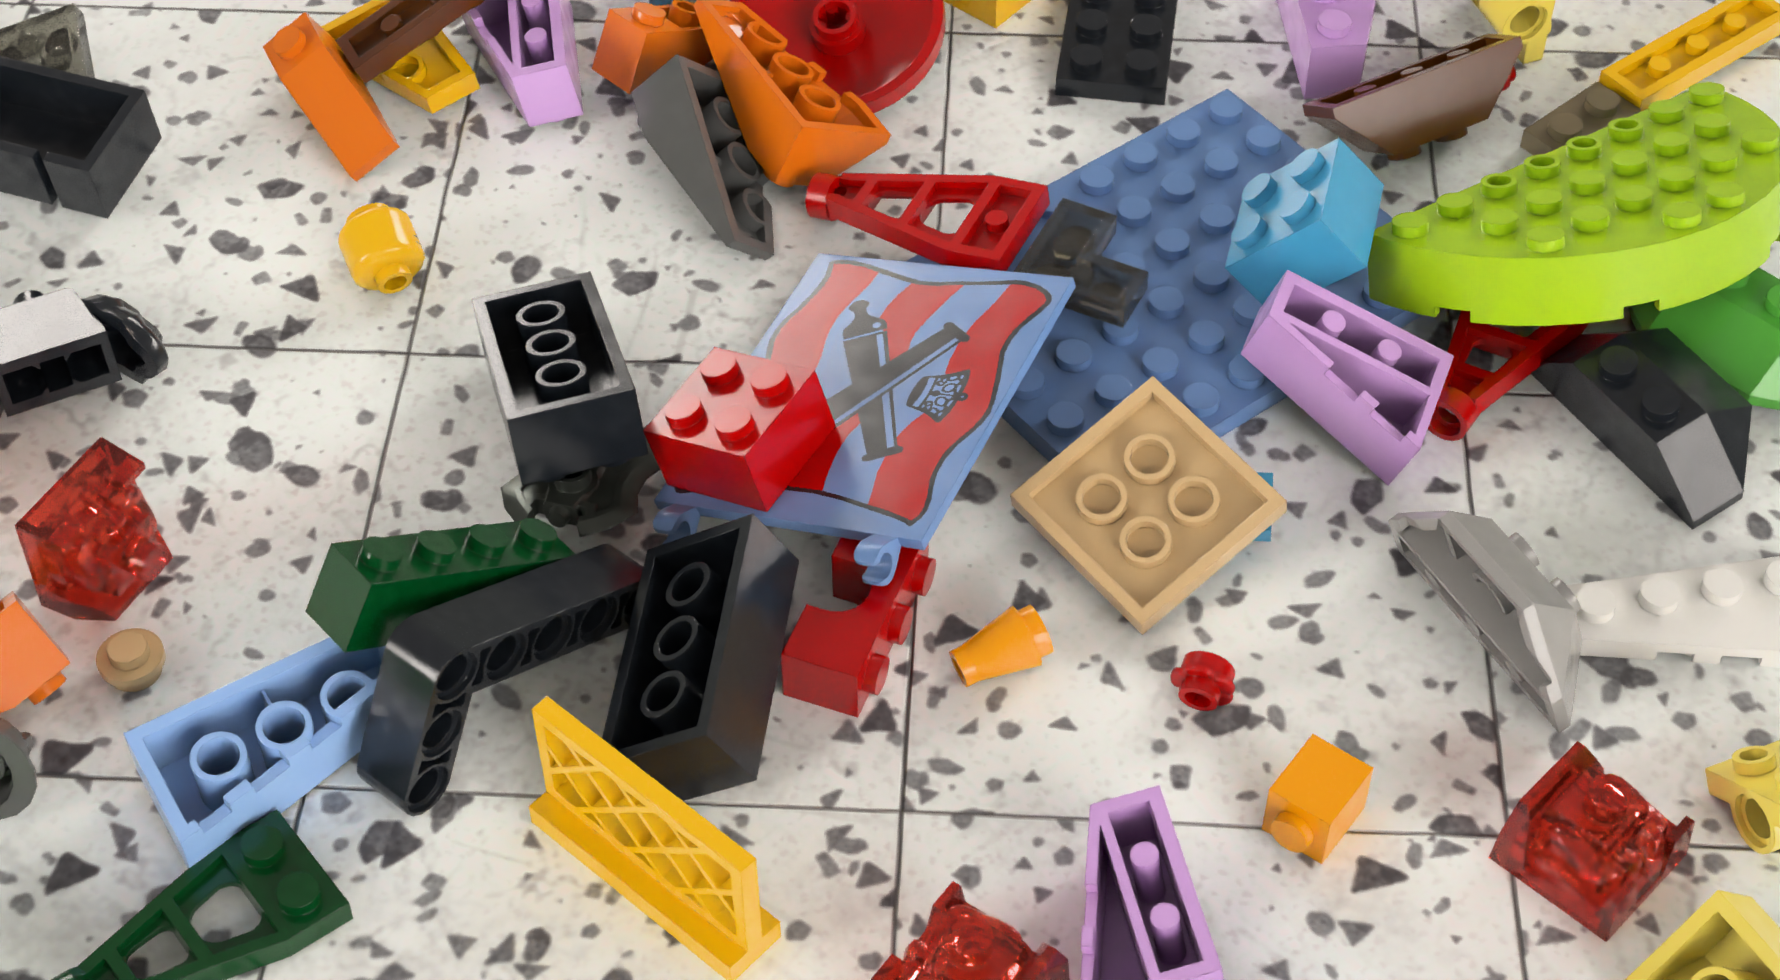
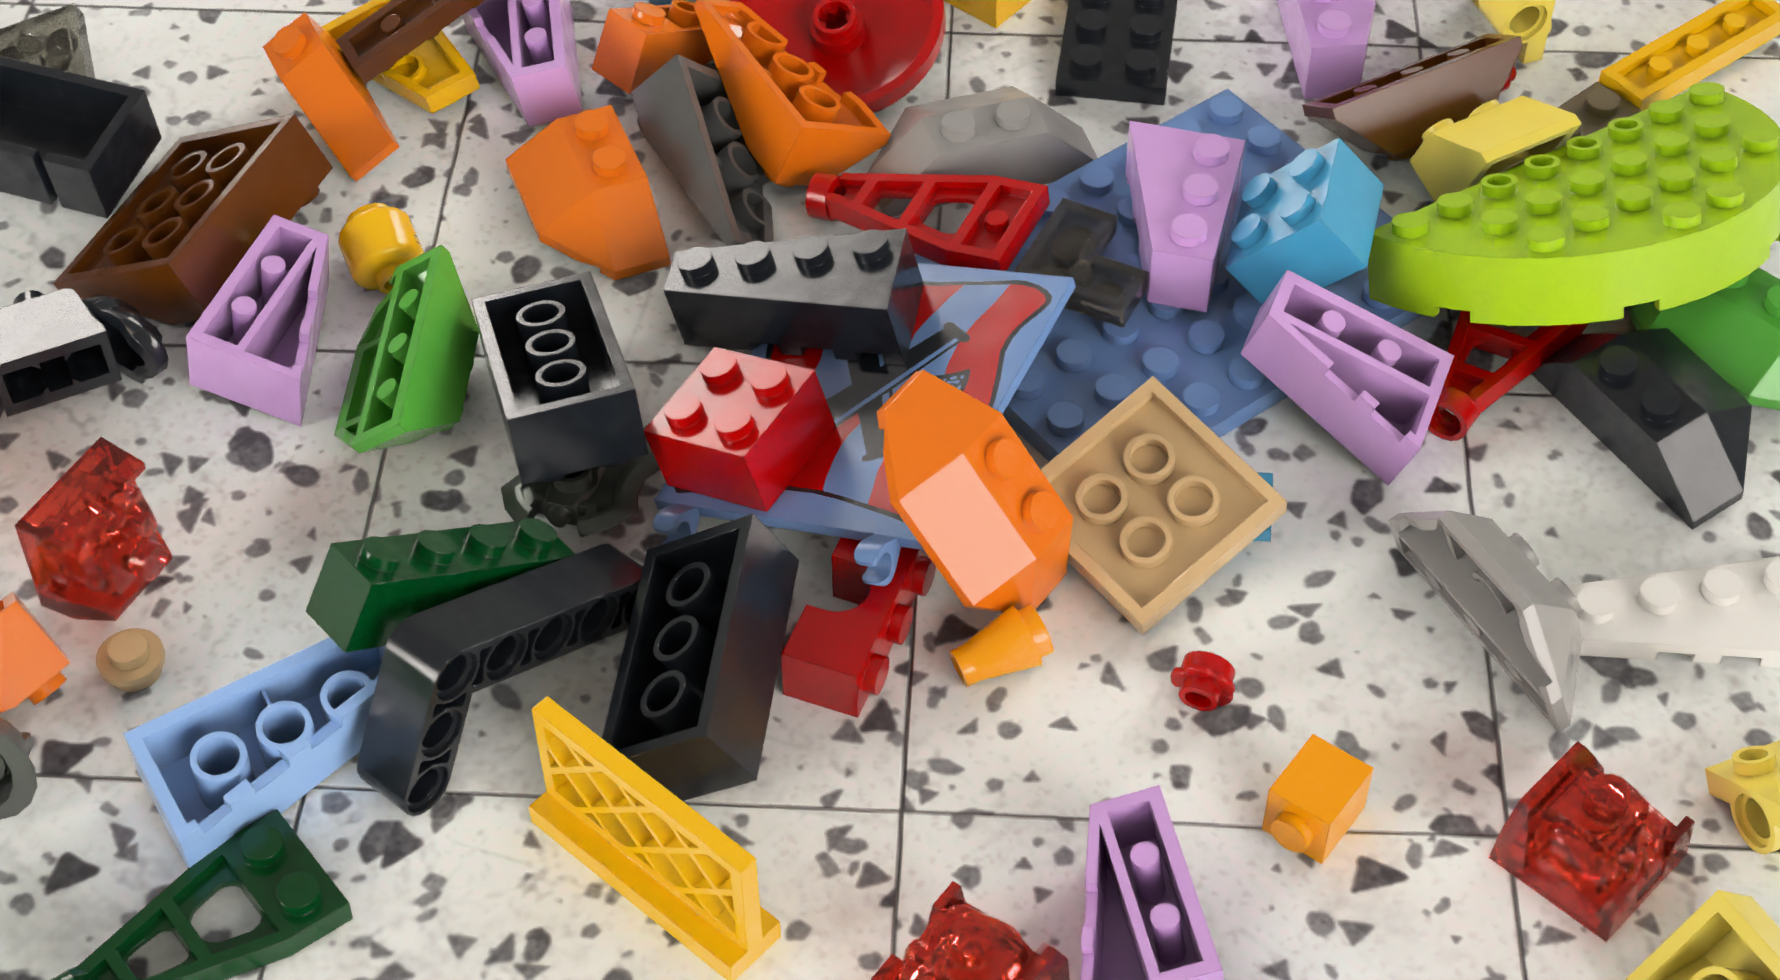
(198, 217): none -> reddish brown slope
(265, 323): none -> lavender wedge
(411, 359): none -> bright green wedge
(590, 194): none -> orange wedge
(801, 294): none -> black wedge
(973, 496): none -> orange wedge
(983, 134): none -> light grey wedge
(1182, 208): none -> lavender wedge
(1489, 142): none -> light yellow slope

